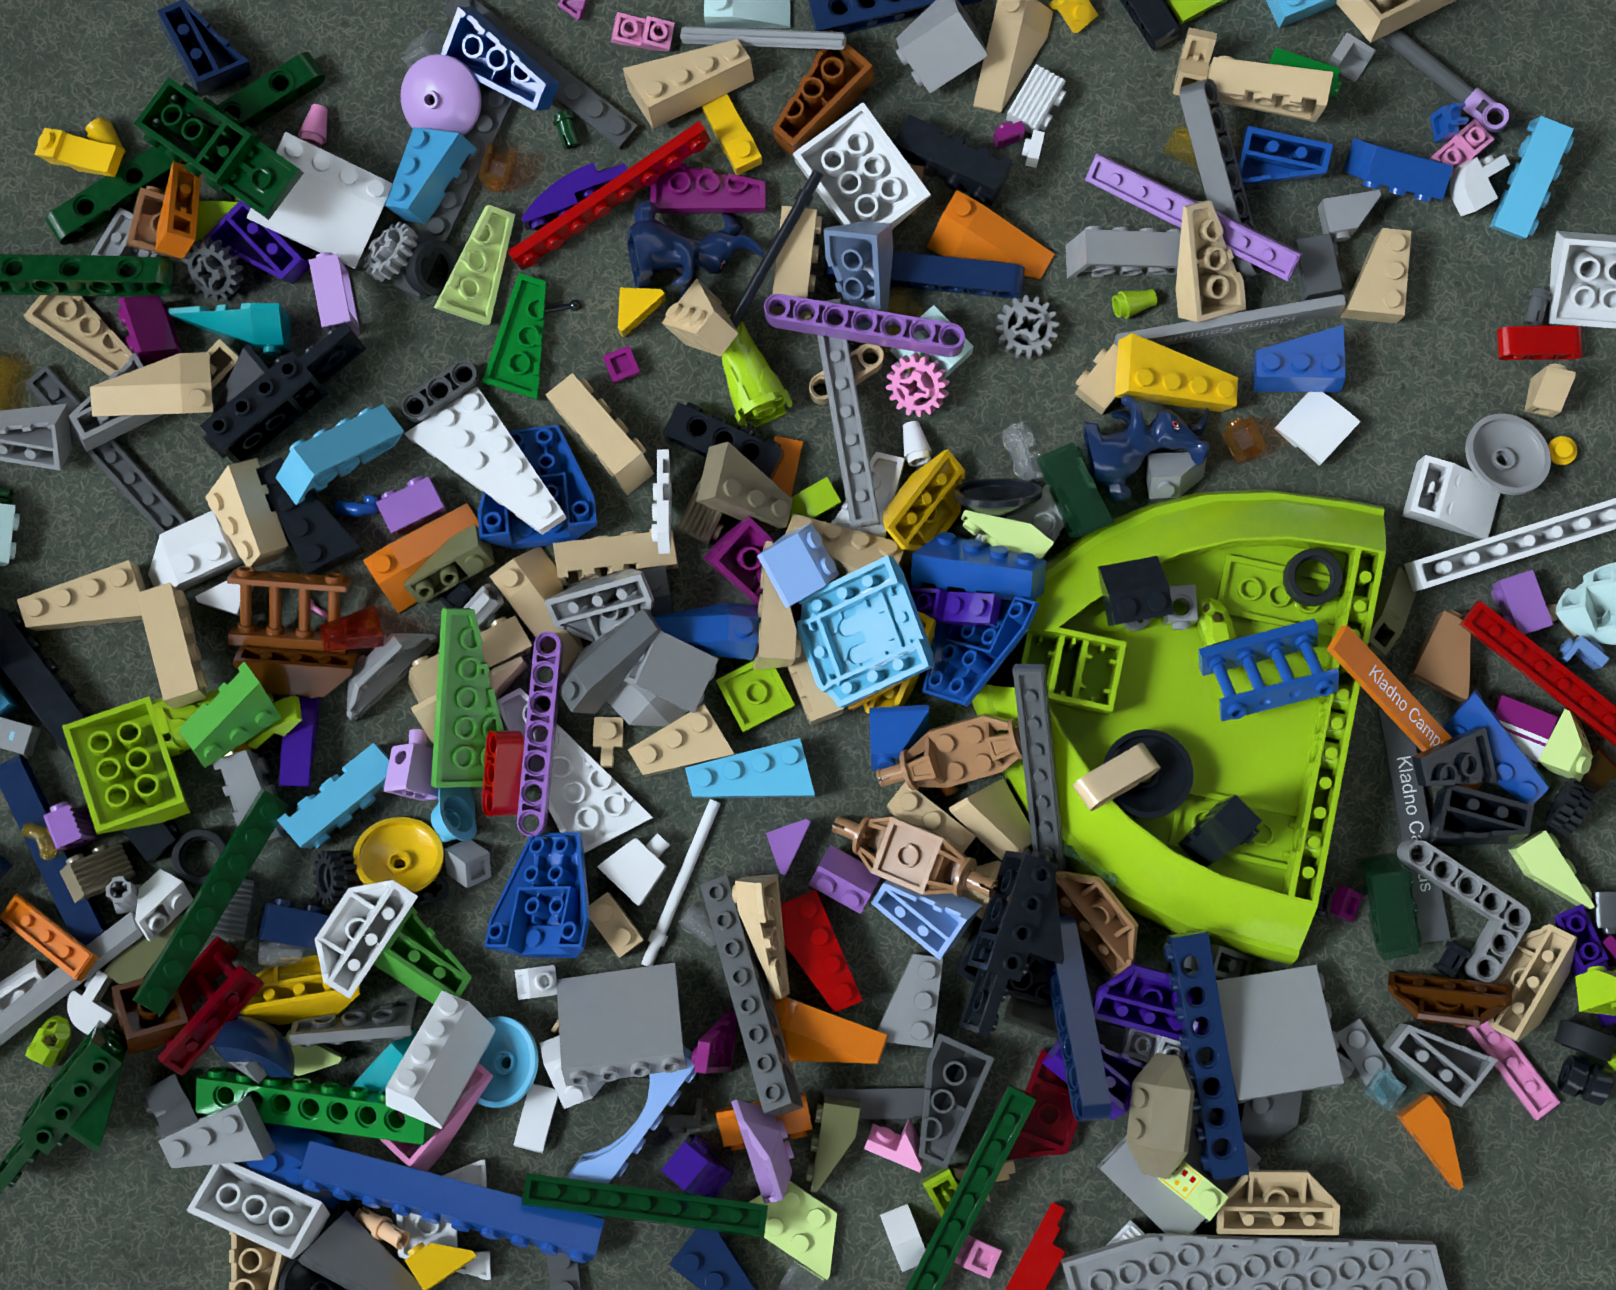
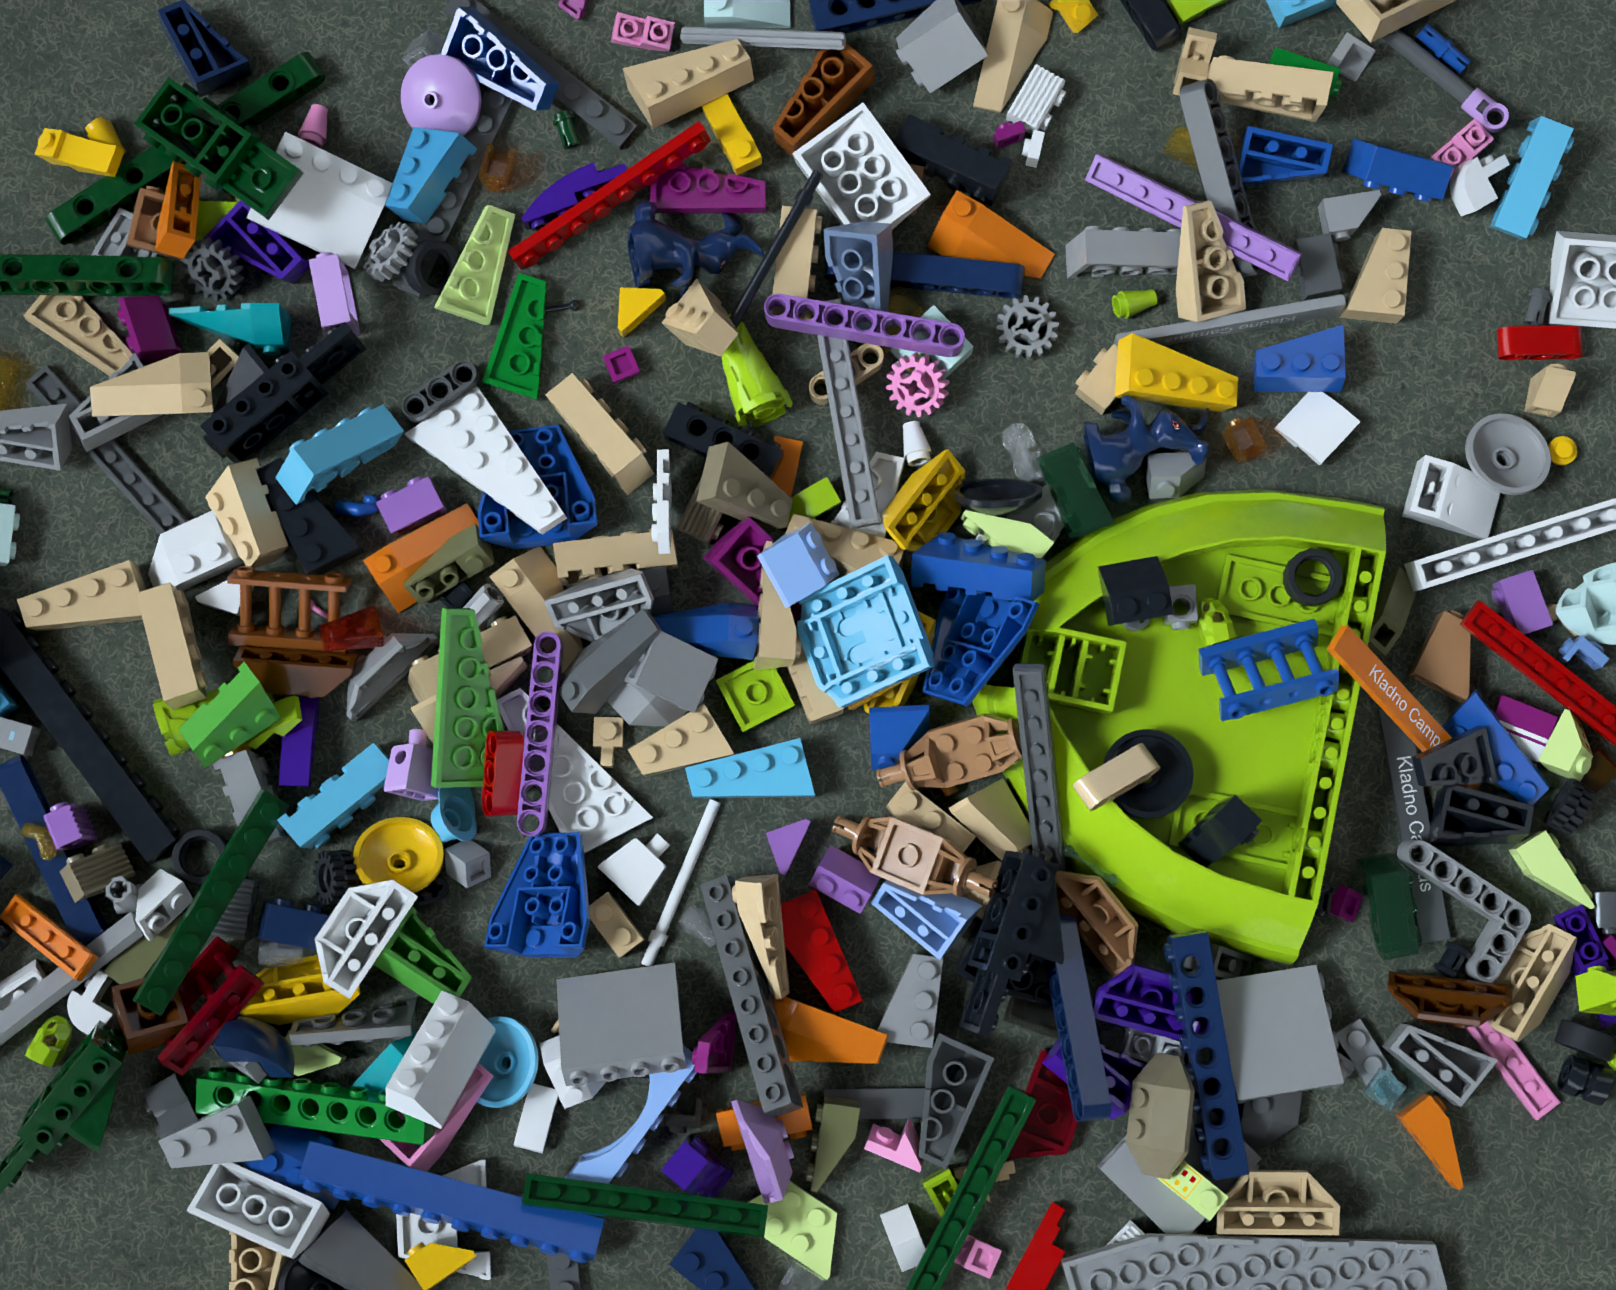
(125, 768): lime slope -> none
(382, 1228): light nougat pin -> none
(536, 982): white bracket -> none
(957, 607): dark purple slope -> none
(1443, 48): none -> blue pin
(1446, 121): blue plate -> none

